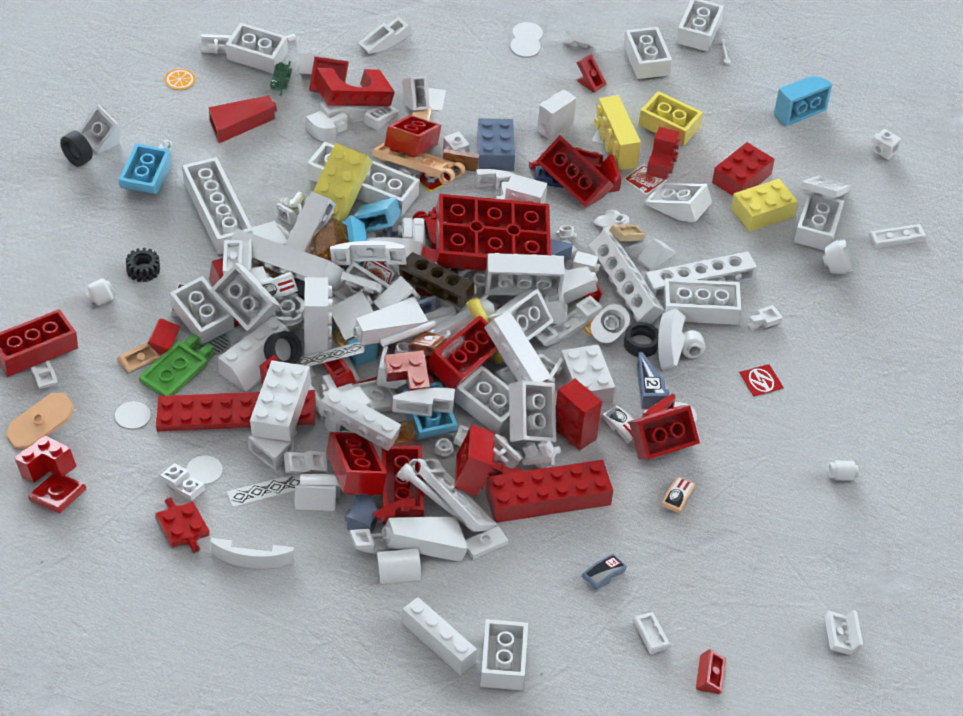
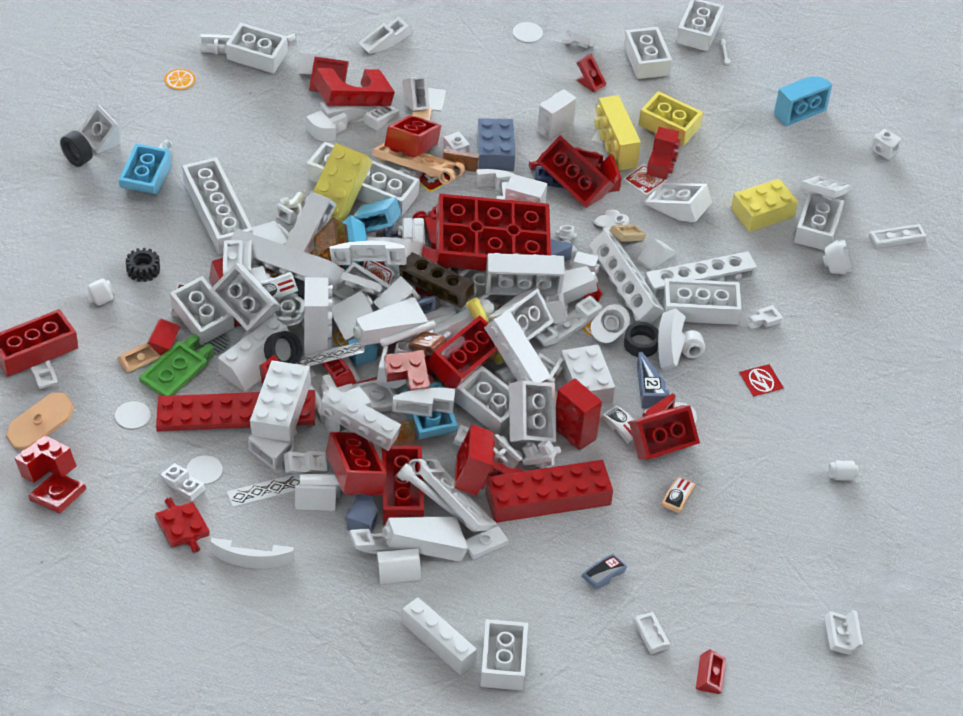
(240, 116): red slope -> none
(279, 77): clear green hinge -> none
(389, 510): red slope -> none
(444, 447): white plate -> none
(525, 45): white sticker -> none
(743, 169): red brick -> none

